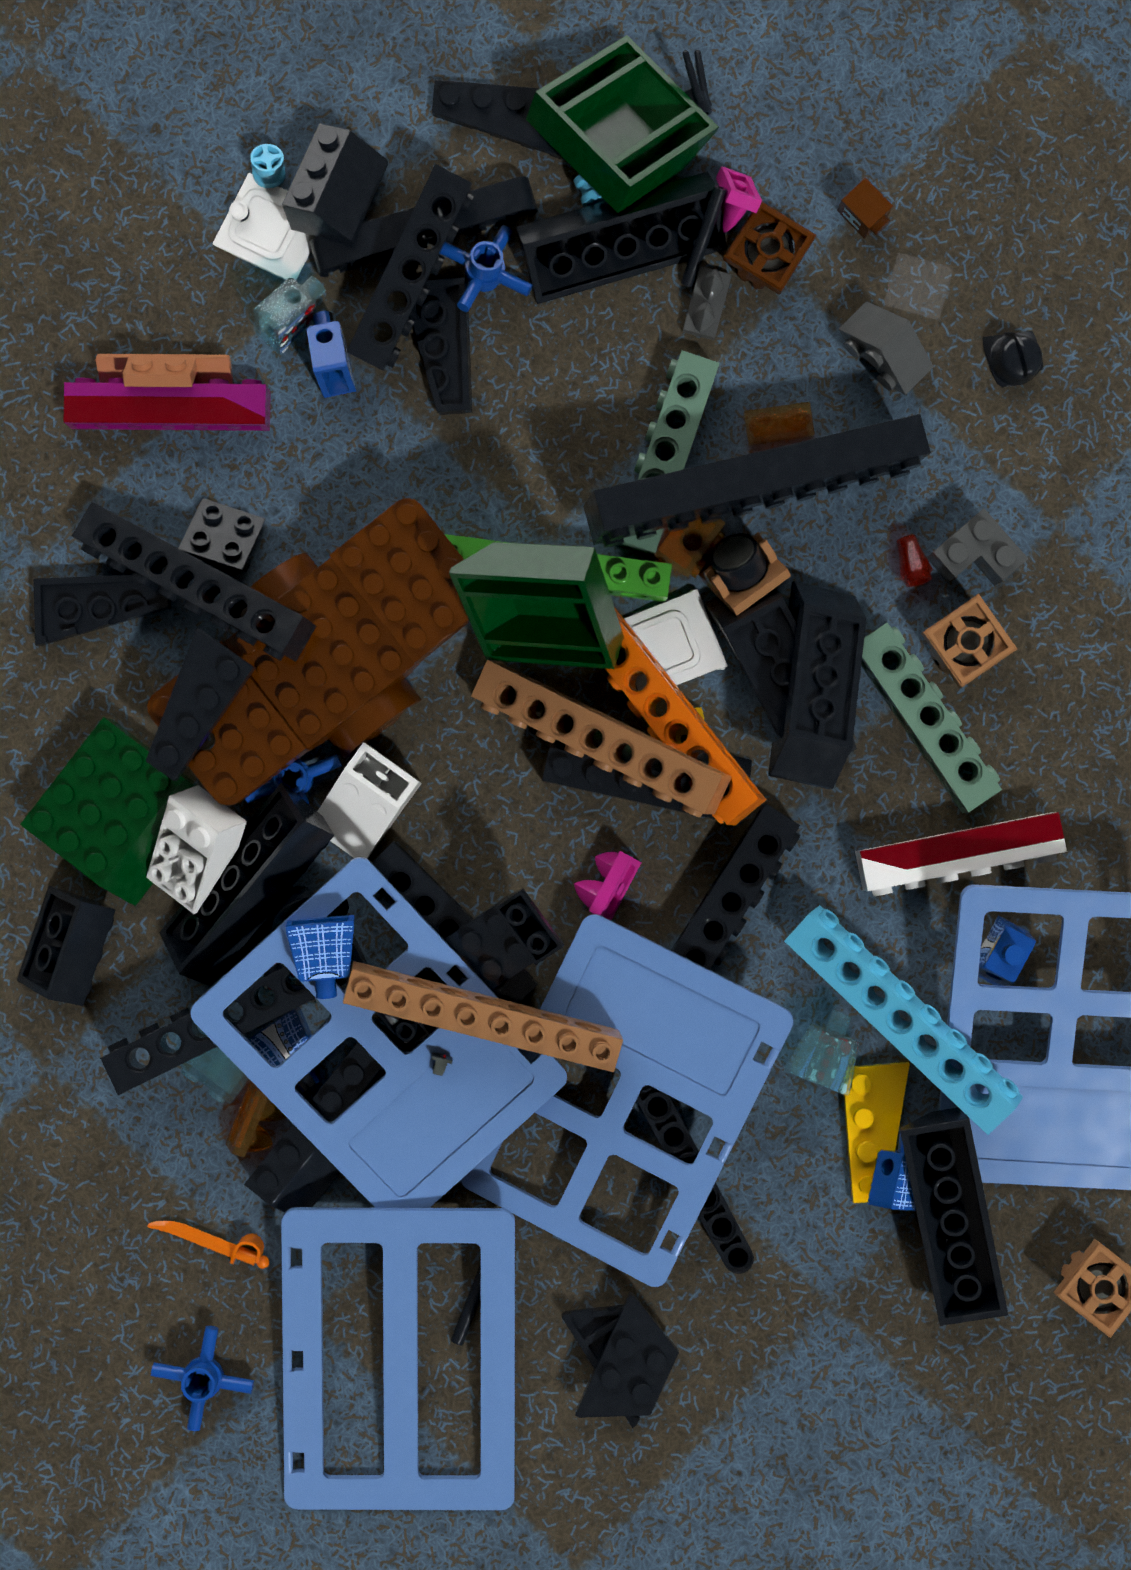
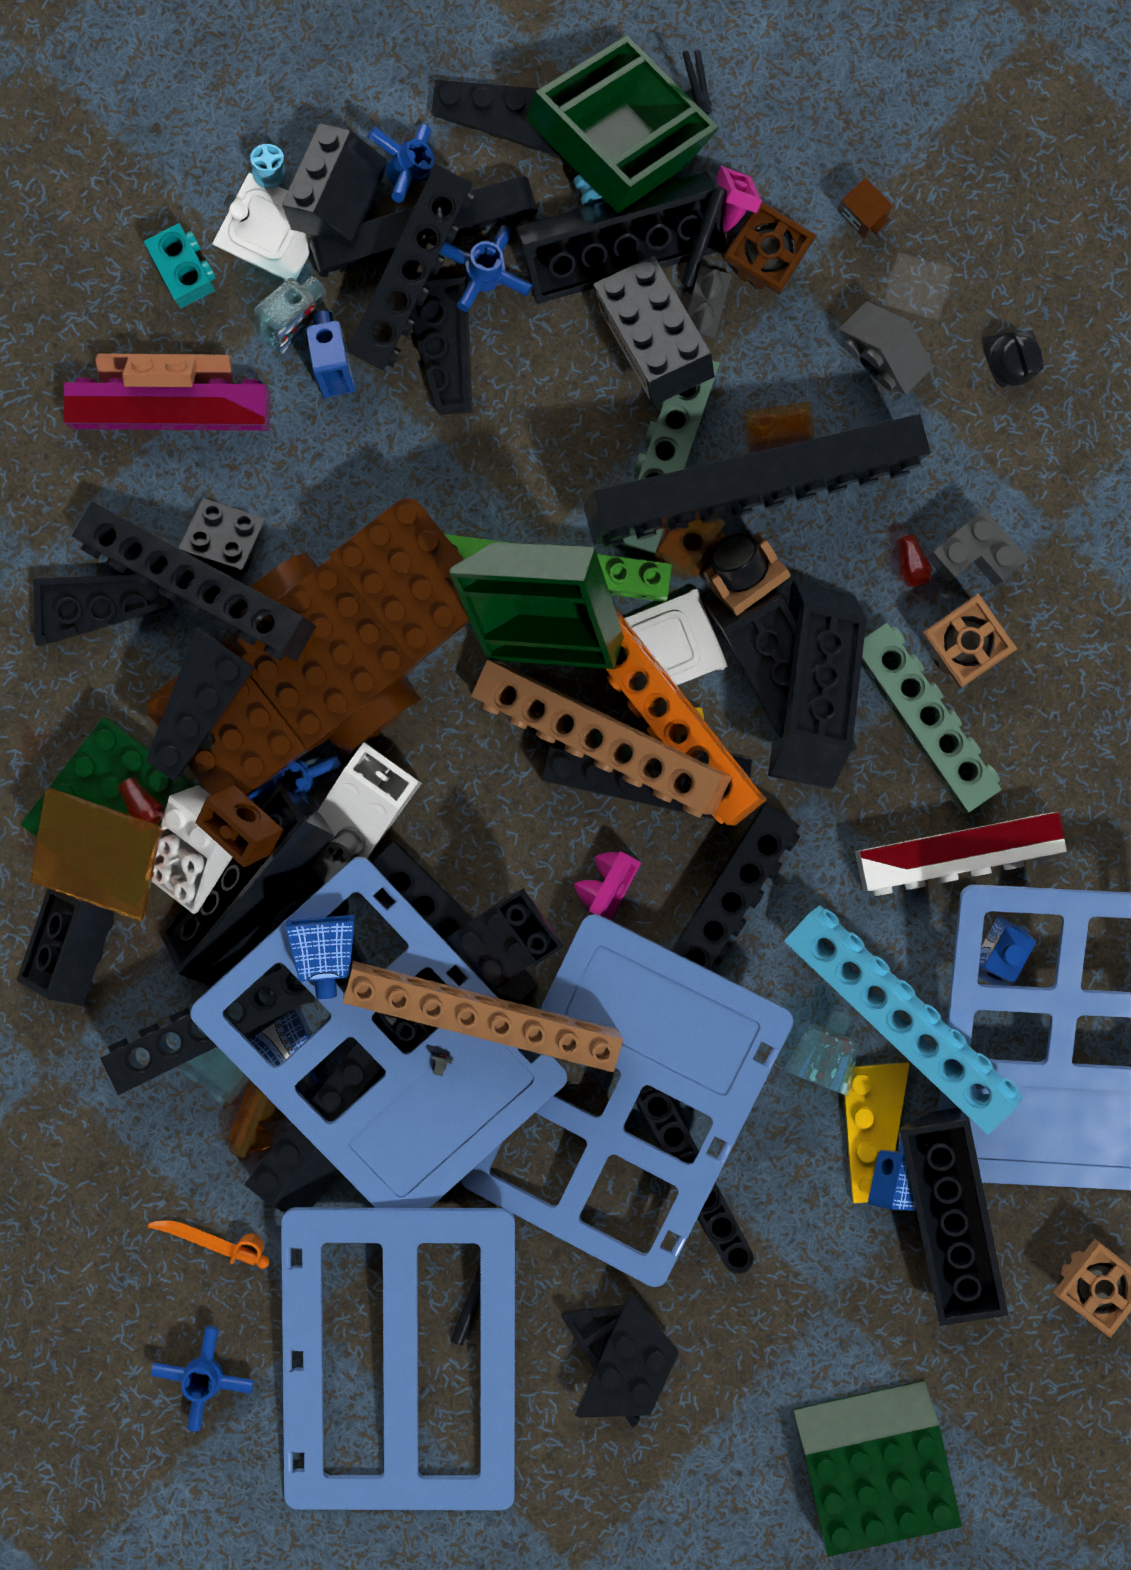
(95, 854): none -> clear orange piece
(140, 802): none -> clear red cone
(176, 268): none -> teal brick
(239, 826): none -> reddish brown brick
(340, 851): none -> dark grey piece
(409, 162): none -> blue bar
(654, 330): none -> black brick
(877, 1468): none -> dark green slope

